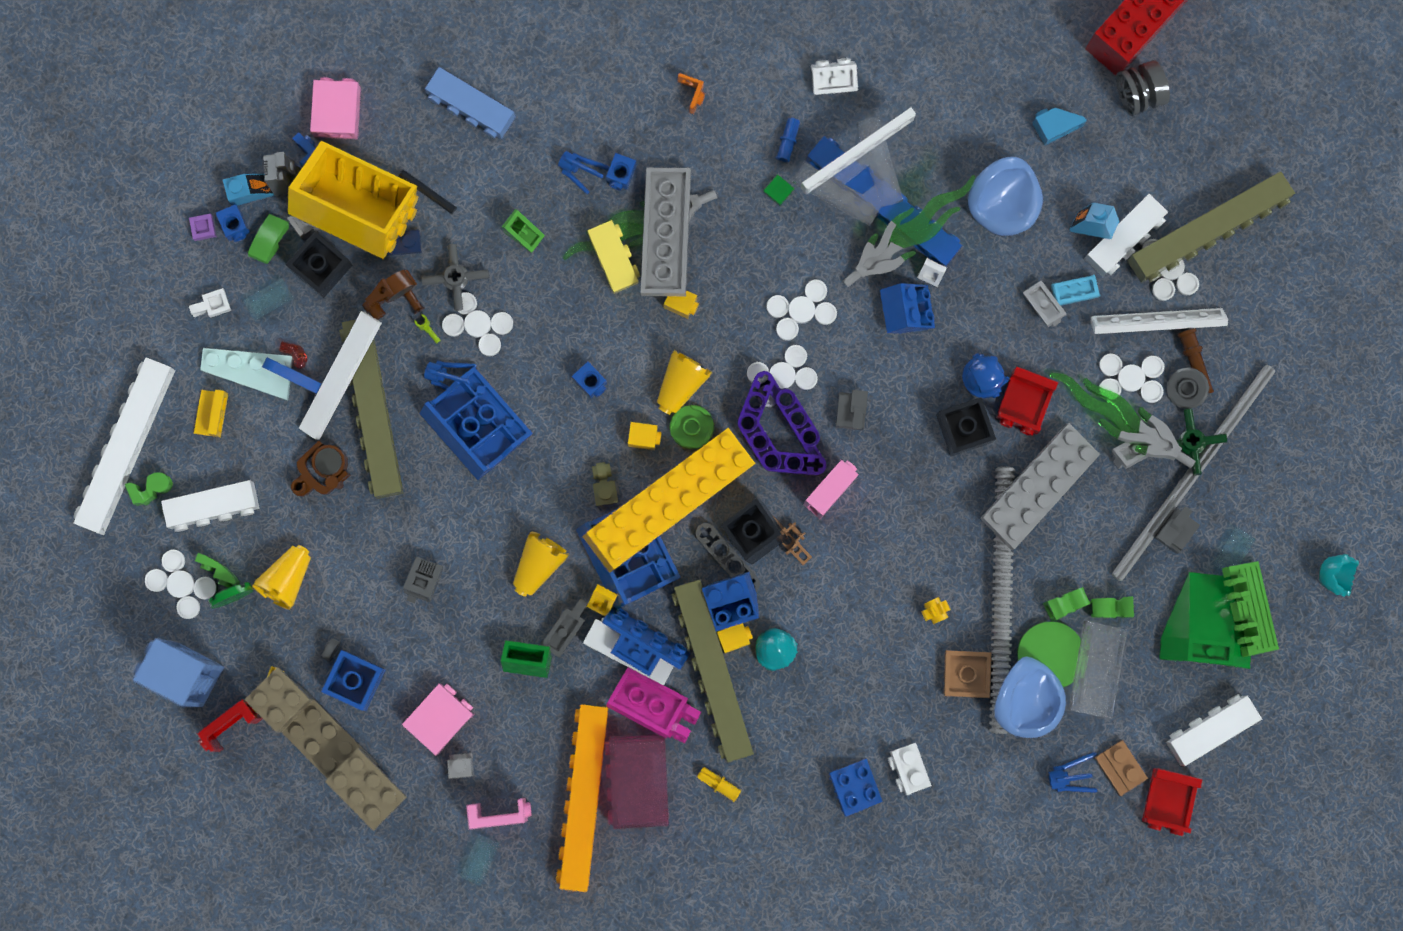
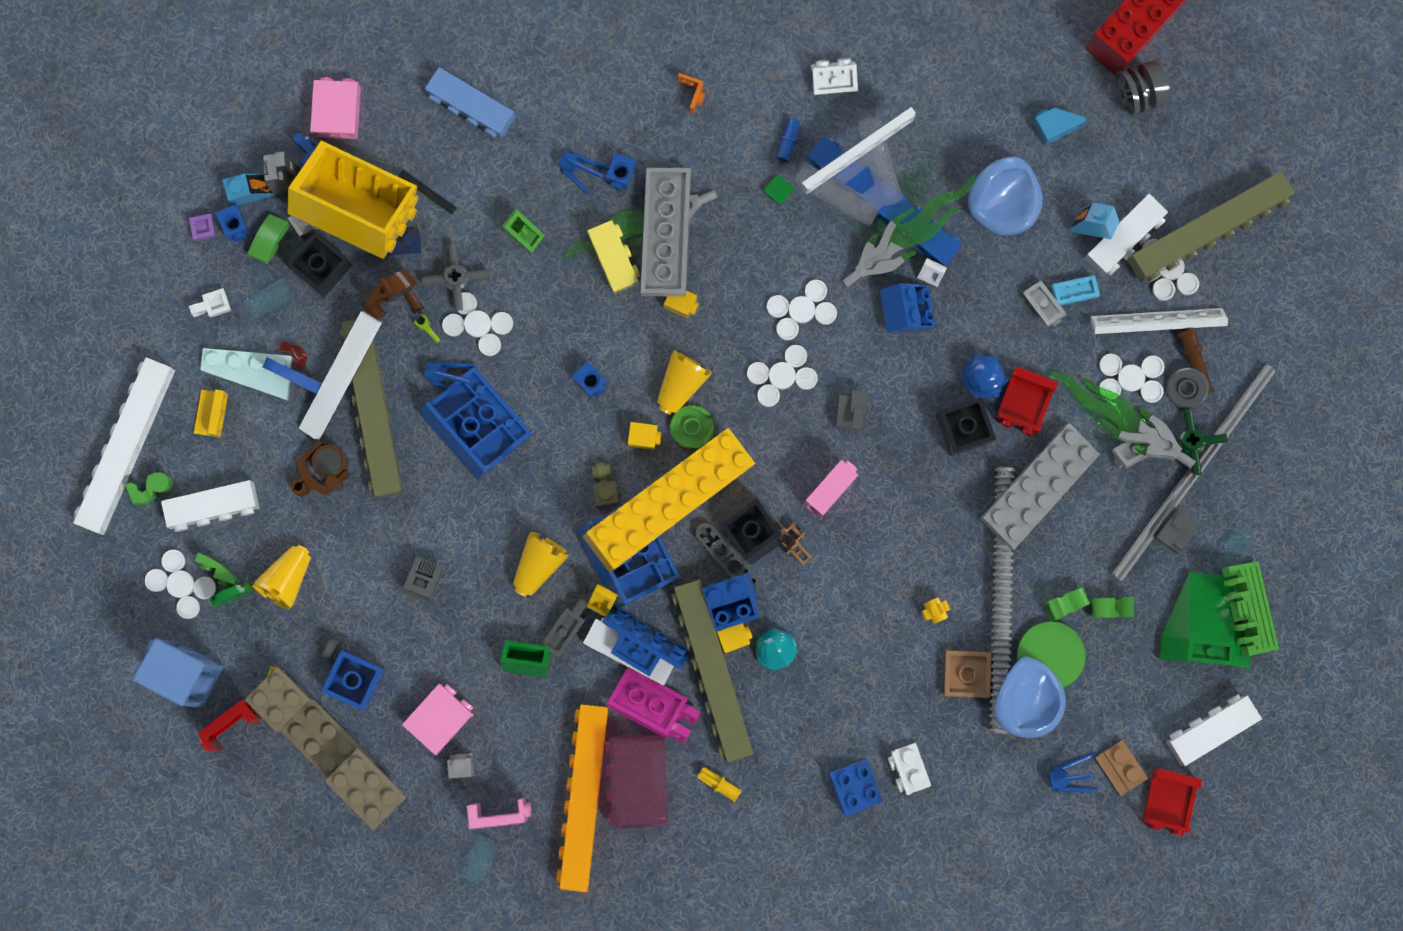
(799, 430): dark purple piece -> none
(1098, 670): clear container -> none
(1338, 573): teal hair -> none

